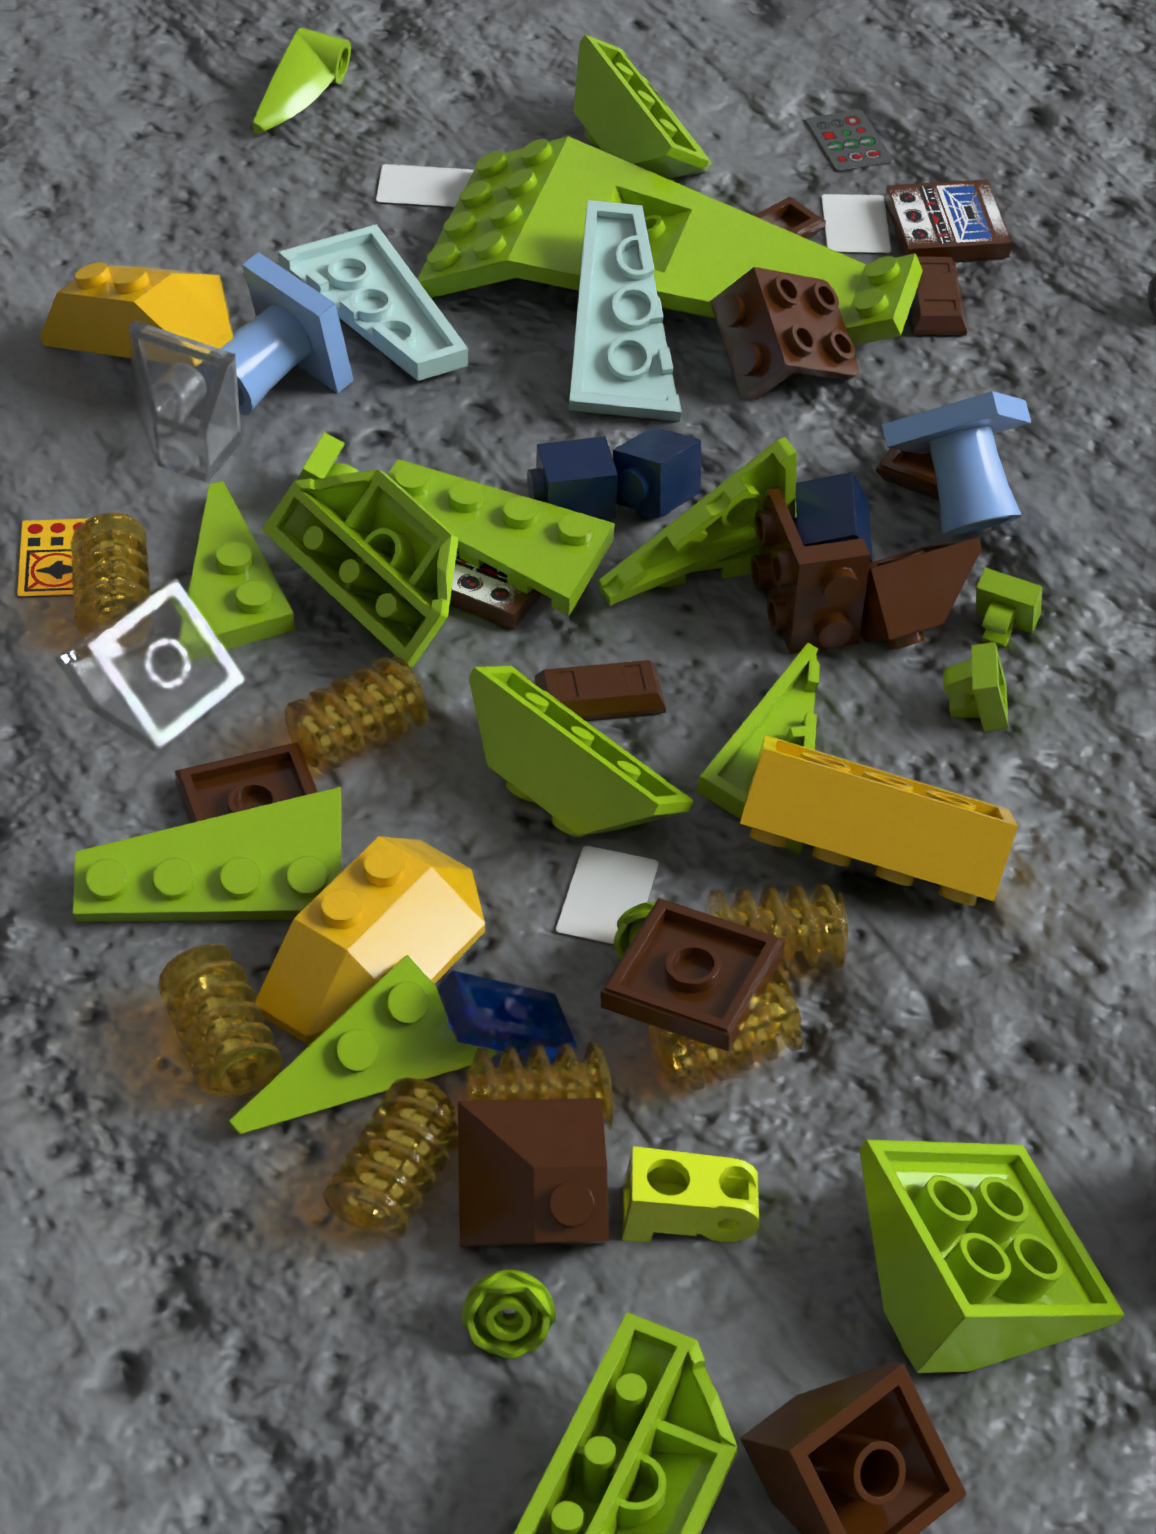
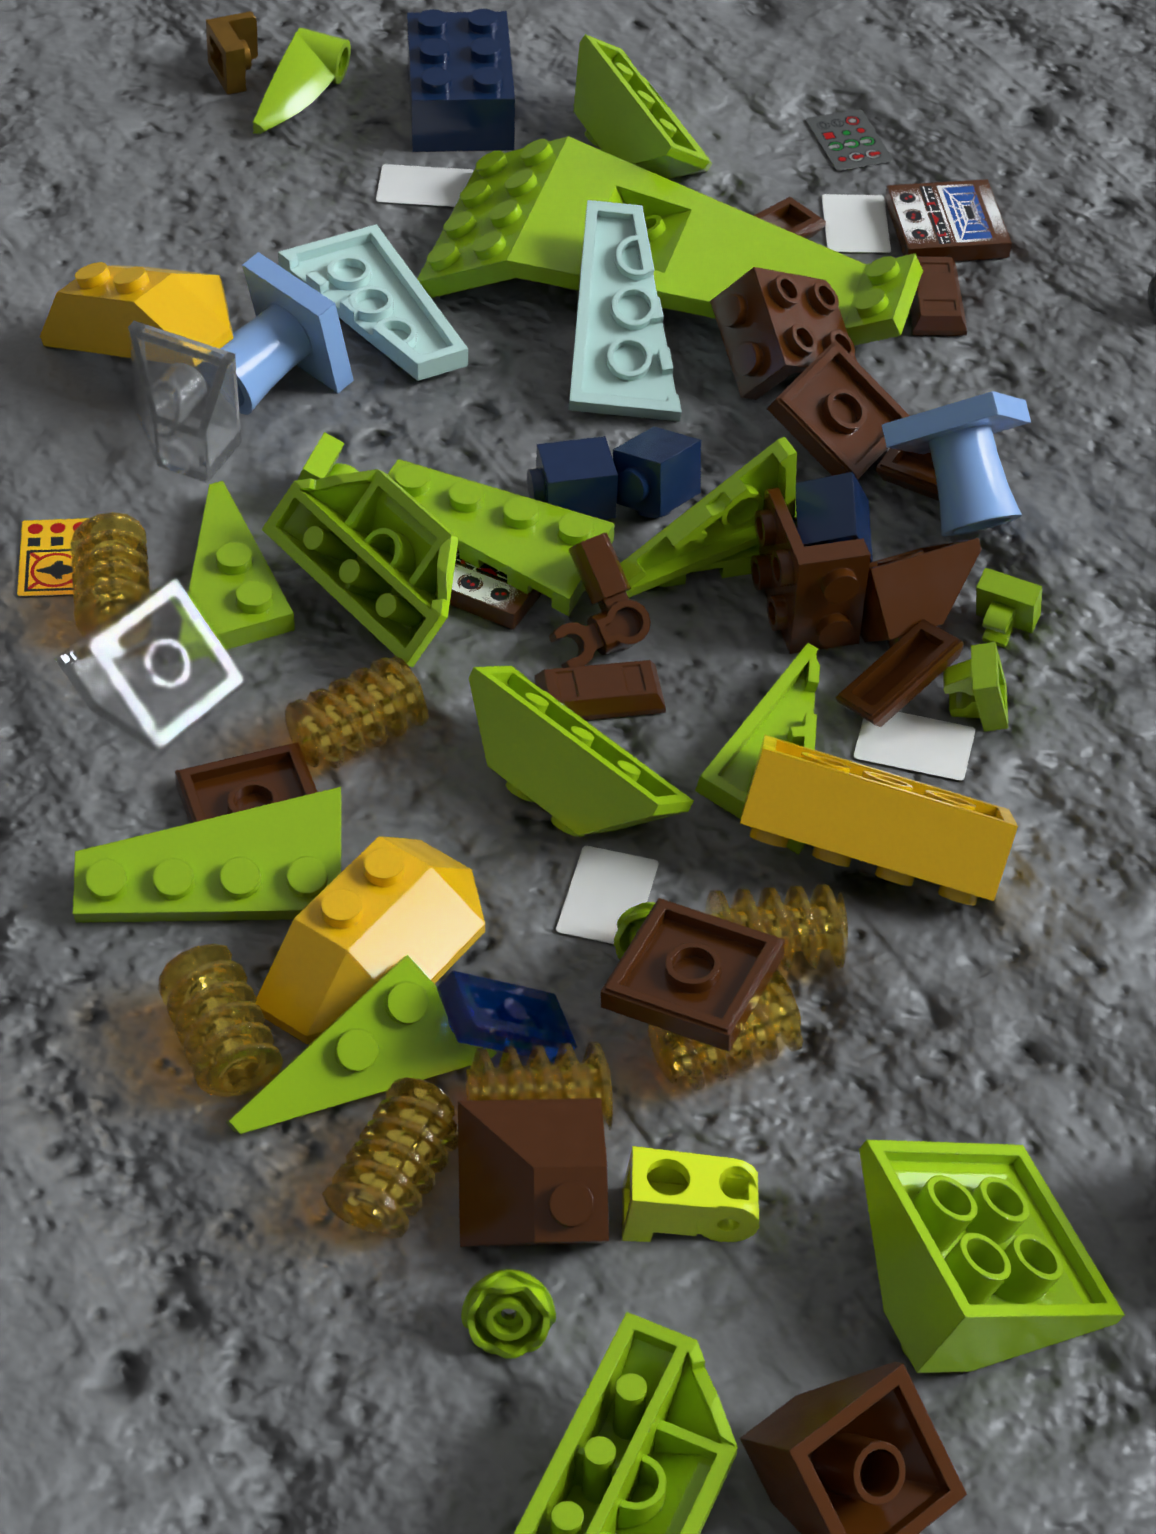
(231, 48): none -> pearl gold bracket
(460, 81): none -> dark blue brick
(620, 620): none -> reddish brown bar
(837, 412): none -> reddish brown tile
(901, 673): none -> reddish brown tile
(917, 745): none -> white sticker

